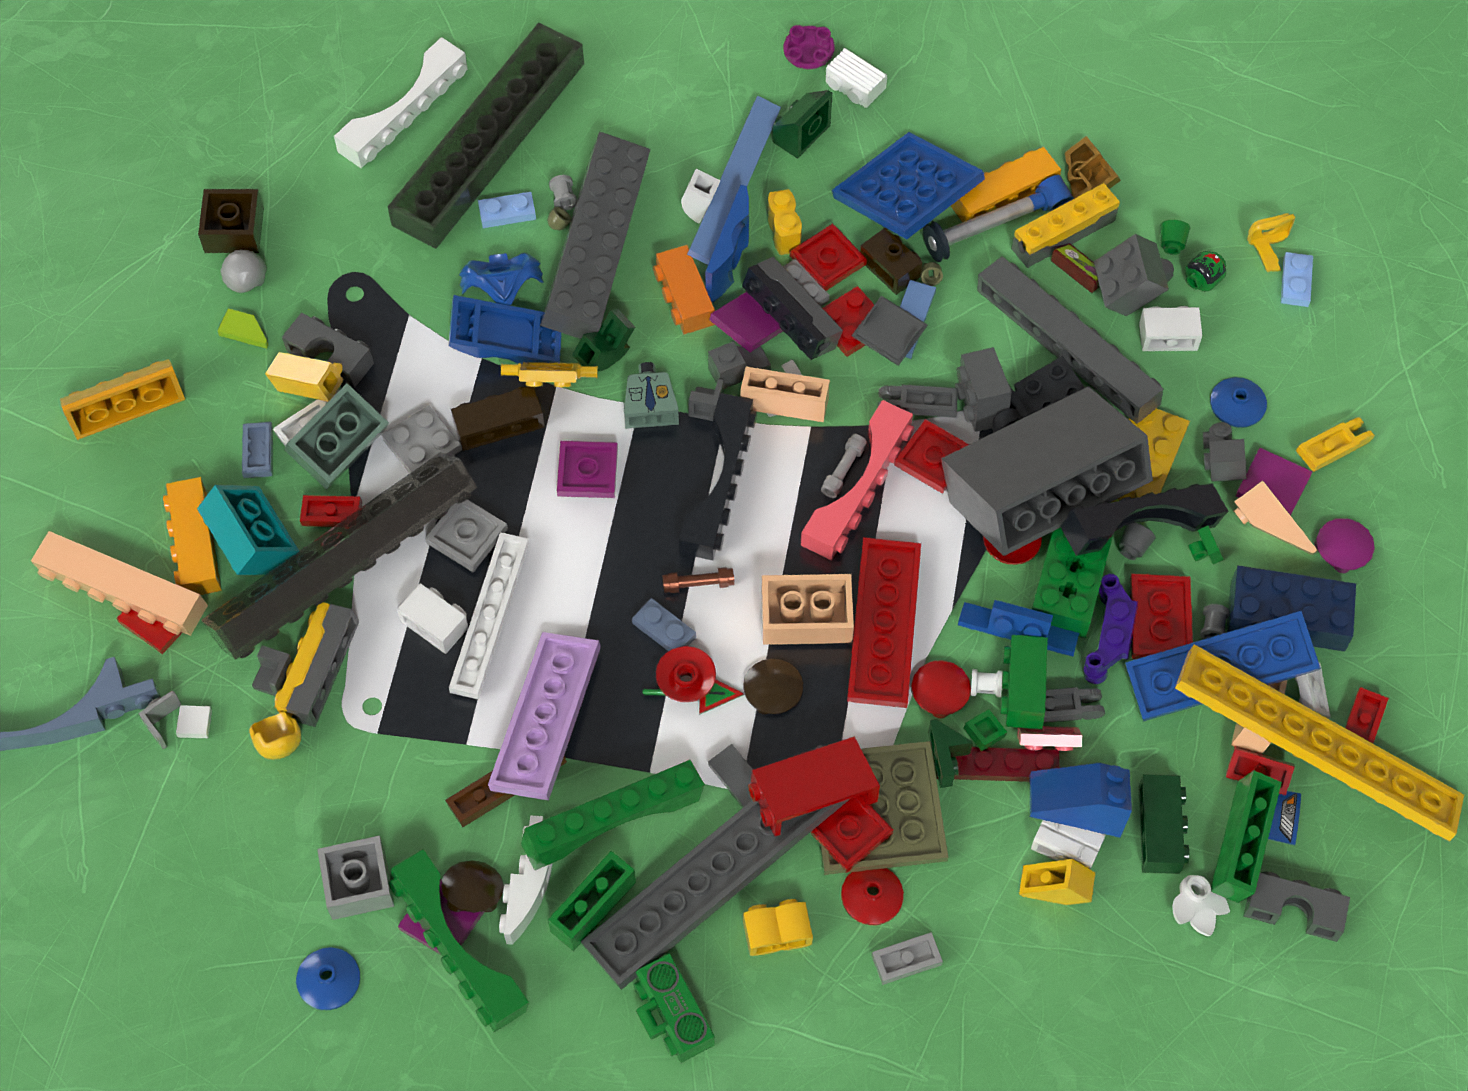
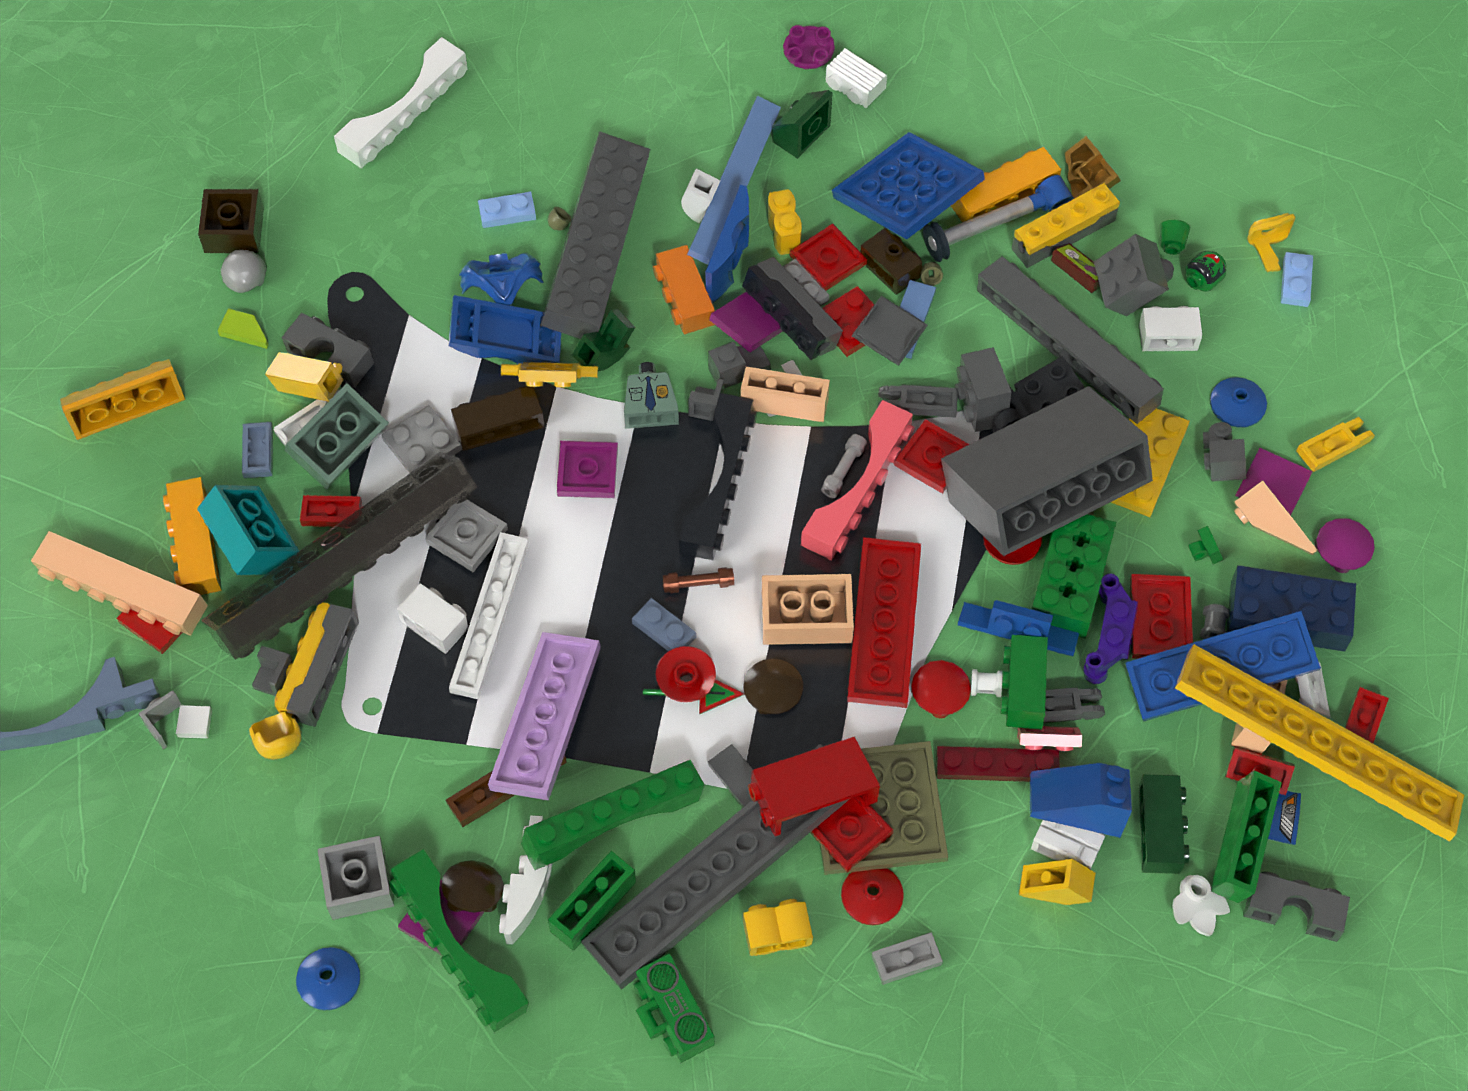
(486, 135): clear smoke brick -> none
(562, 189): light grey bush -> none
(946, 746): dark green slope -> none
(985, 730): green tile -> none
(1135, 541): dark grey hat -> none
(1189, 508): black arch -> none

